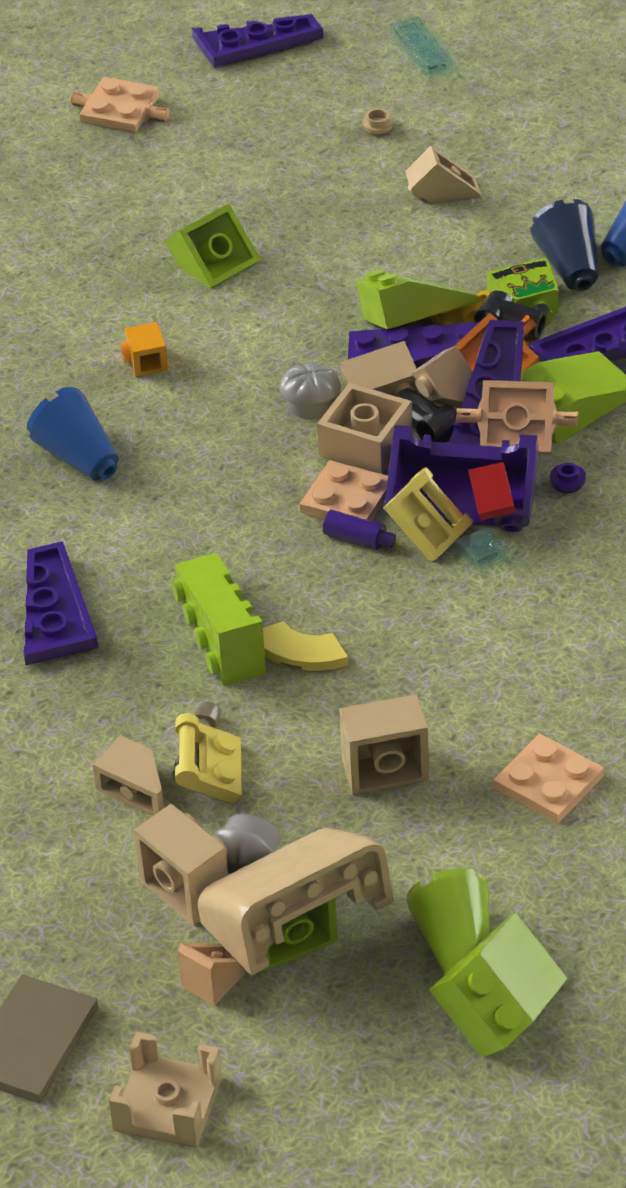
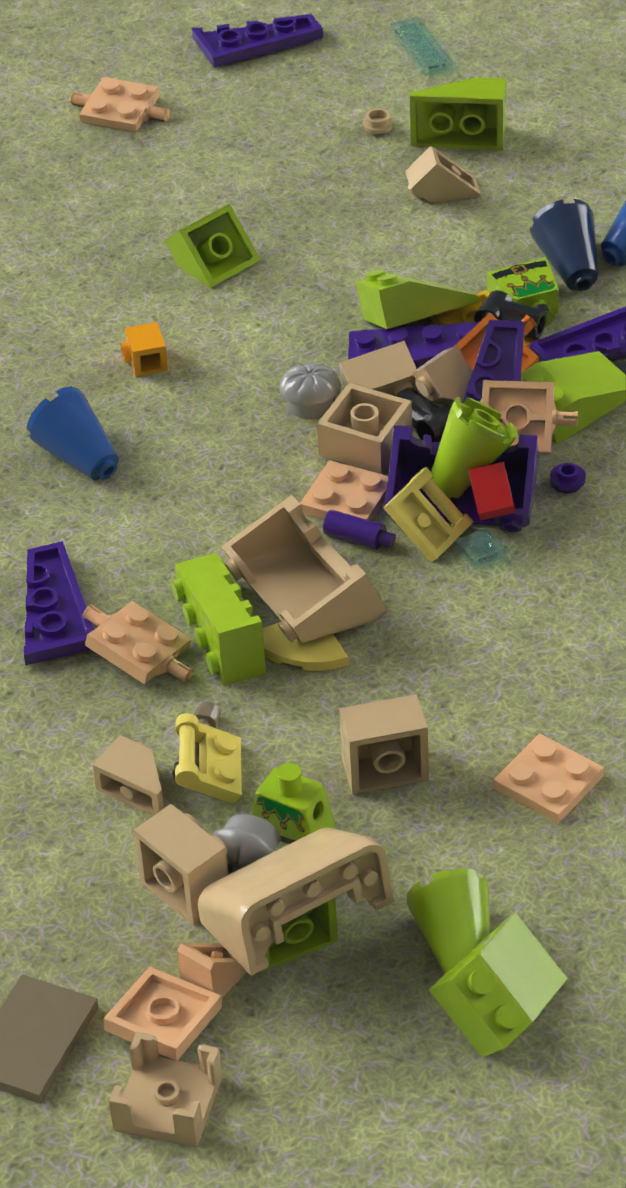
(138, 642): none -> light nougat plate
(165, 1008): none -> light nougat plate
(293, 803): none -> lime torso
(301, 575): none -> tan windscreen
(460, 114): none -> lime slope
(469, 441): none -> lime cone

